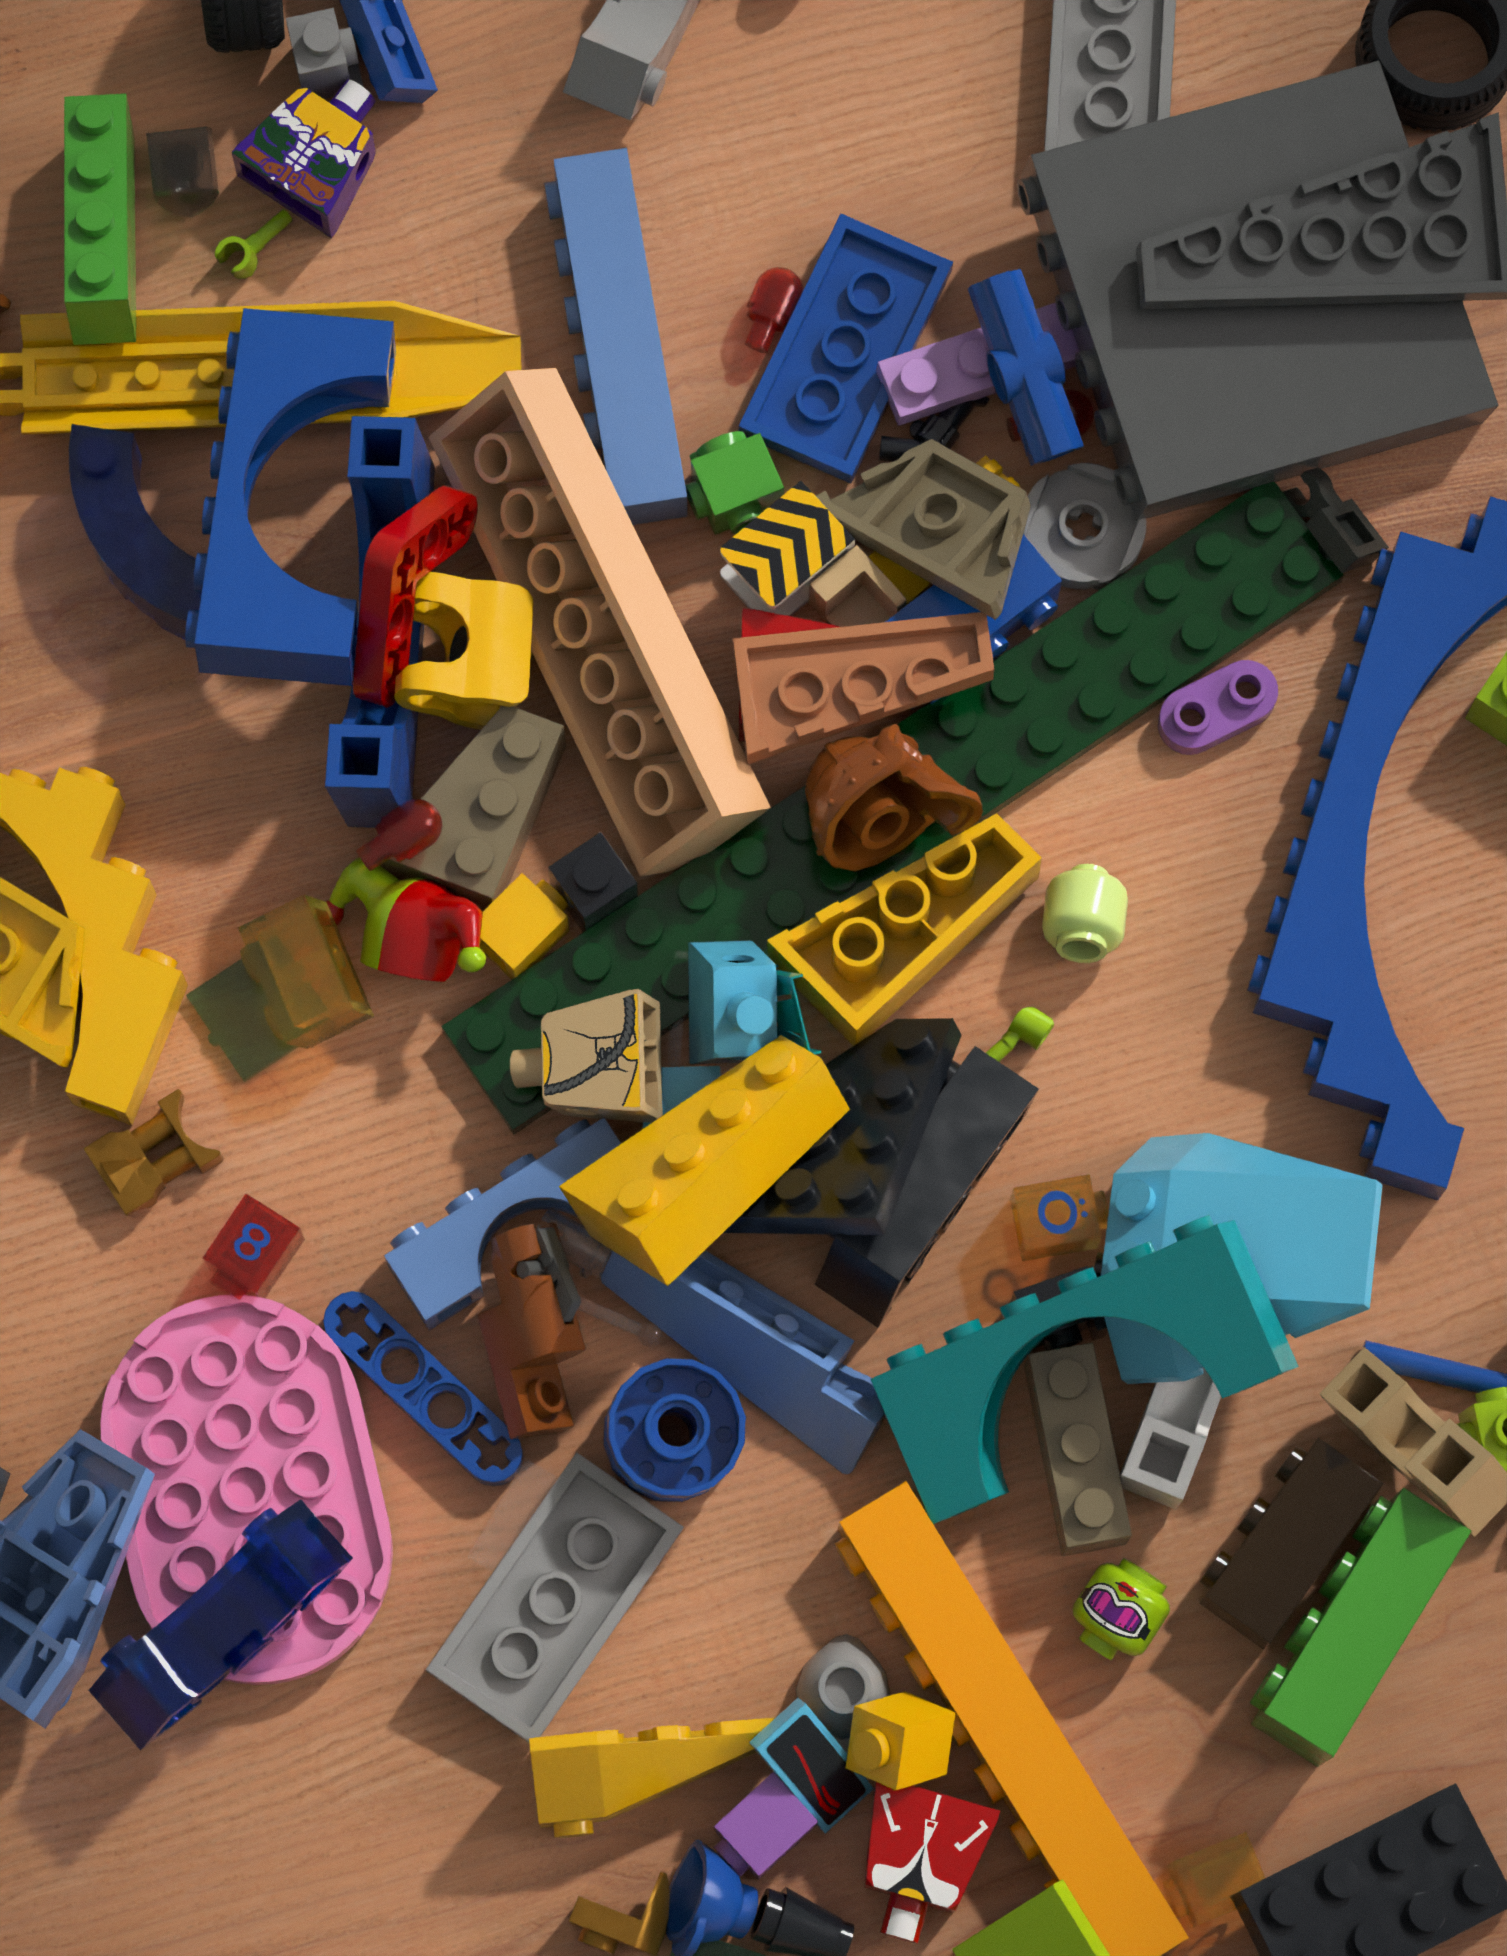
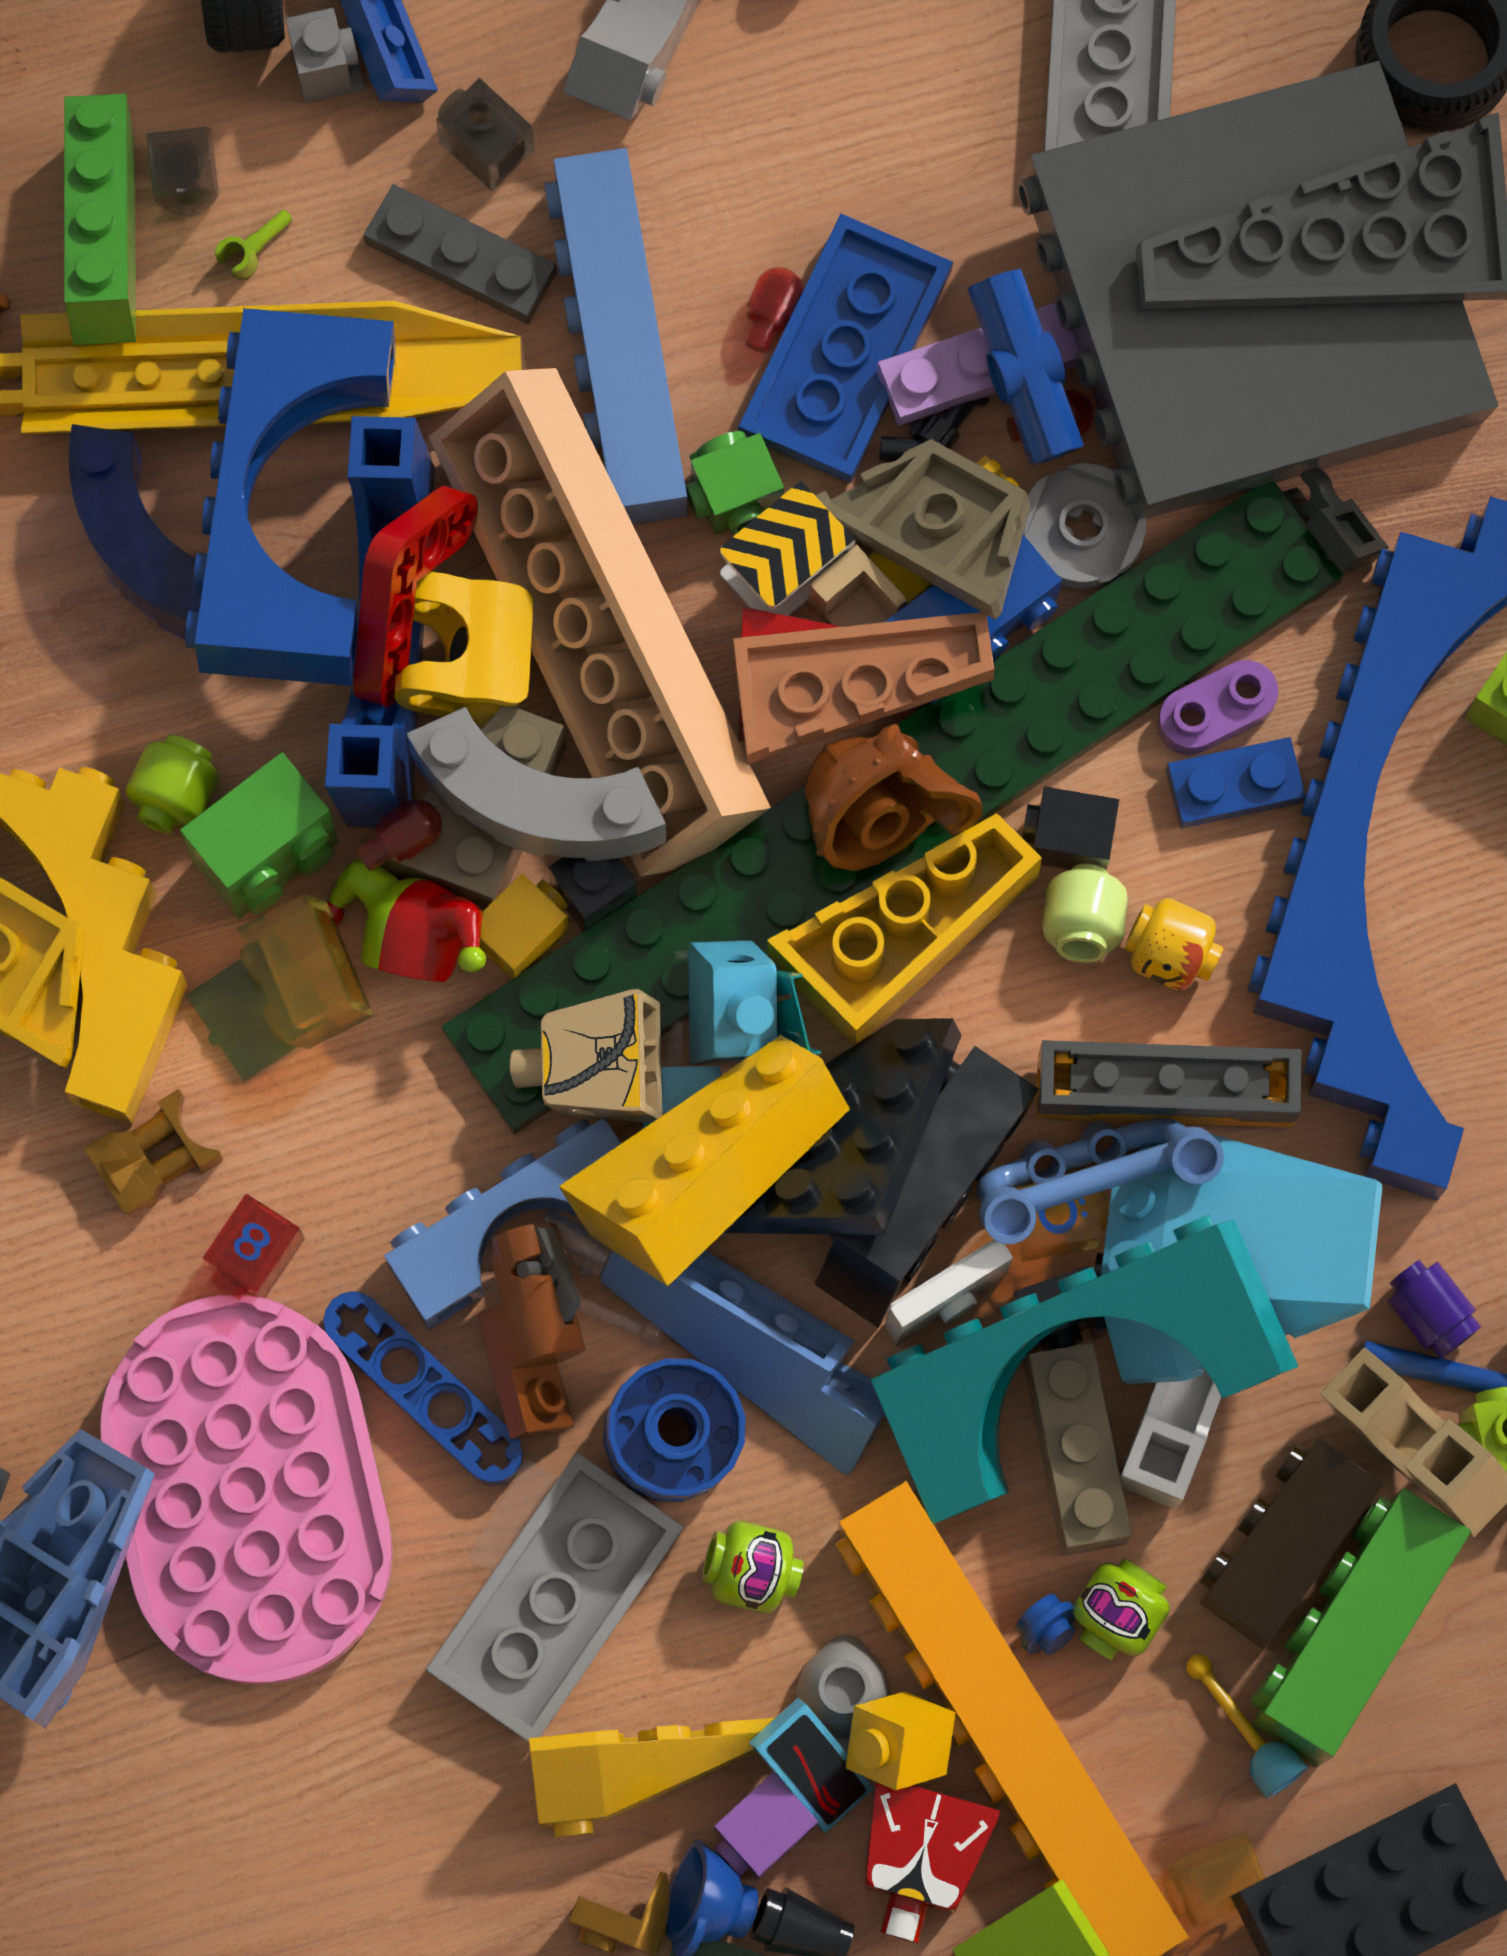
(172, 783): none -> lime head
(221, 1625): clear blue brick -> none
(261, 837): none -> bright green brick
(311, 154): torso -> none
(460, 253): none -> dark grey plate
(484, 132): none -> clear smoke brick
(532, 808): none -> light grey brick
(752, 1567): none -> lime head
(948, 1292): none -> white plate
(1011, 1212): none -> medium blue bar
(1029, 1026): lime hand -> none
(1046, 1625): none -> blue plate
(1071, 828): none -> black brick
(1168, 1082): none -> dark grey piece
(1173, 944): none -> yellow head
(1235, 782): none -> blue plate
(1273, 1763): none -> hinge
(1433, 1307): none -> dark purple brick

